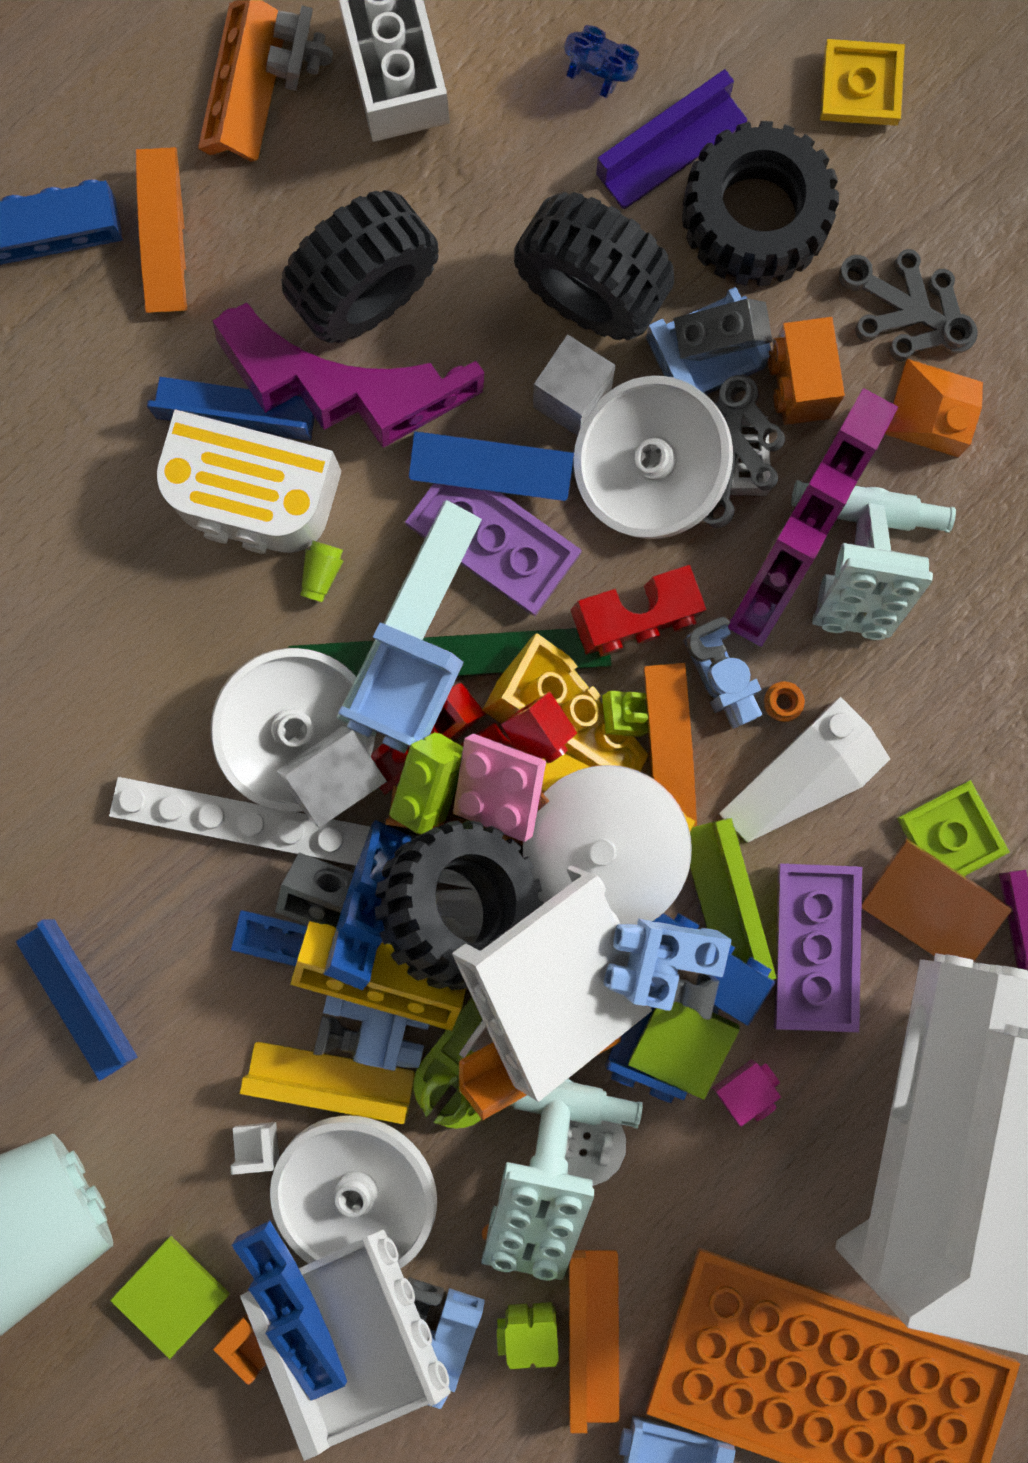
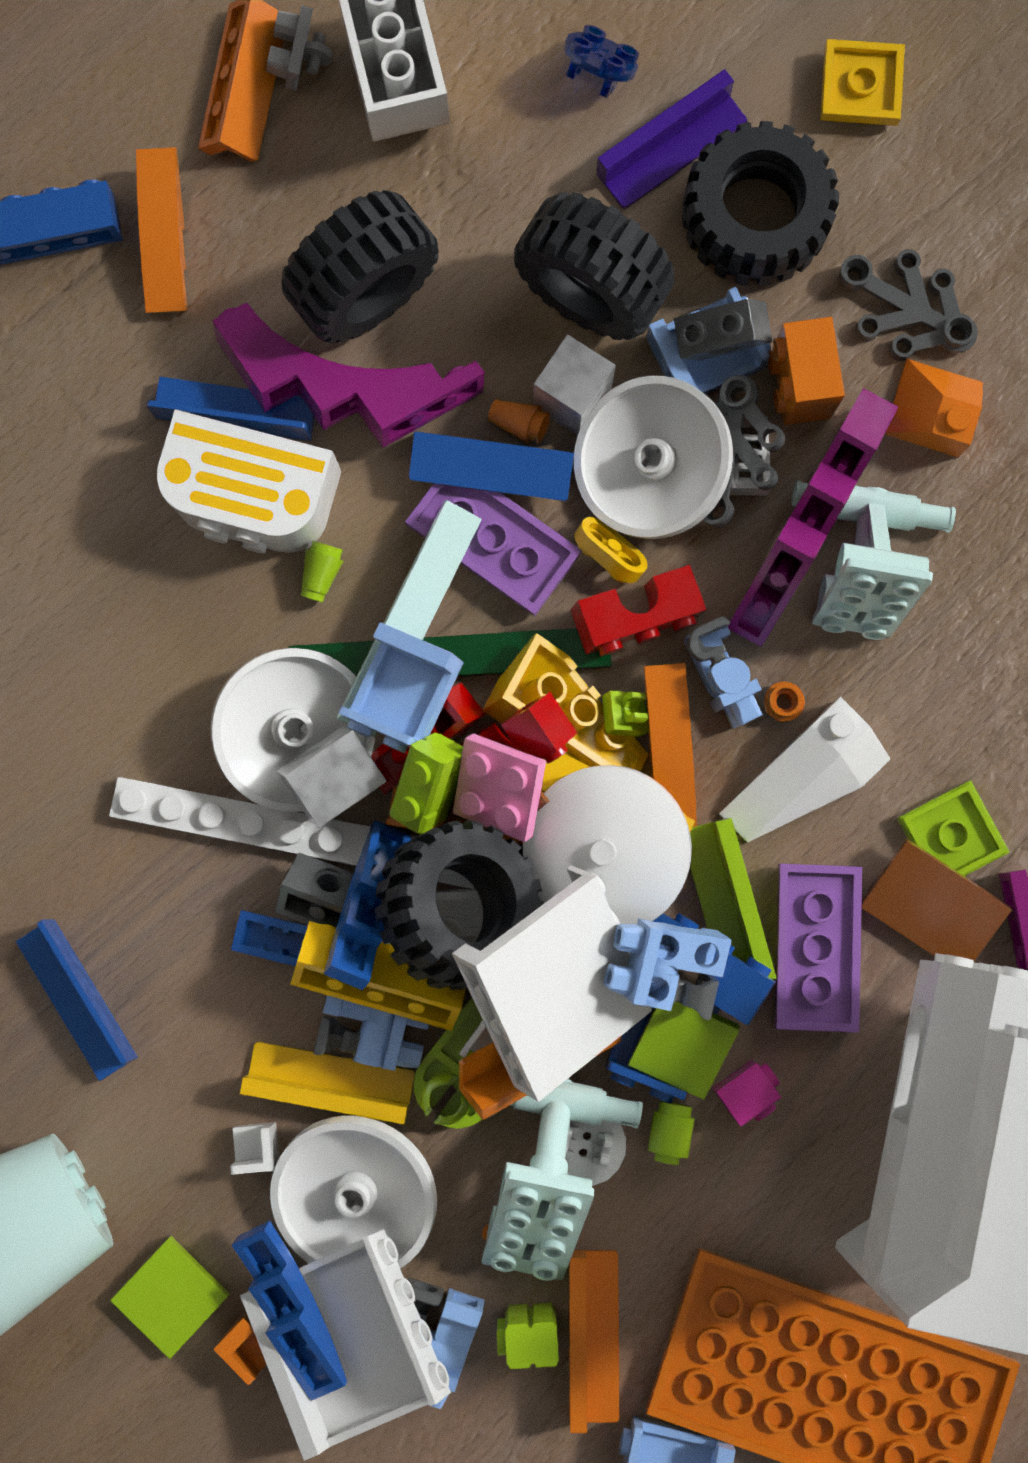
(520, 420): none -> orange cone
(610, 550): none -> yellow plate
(671, 1132): none -> lime brick

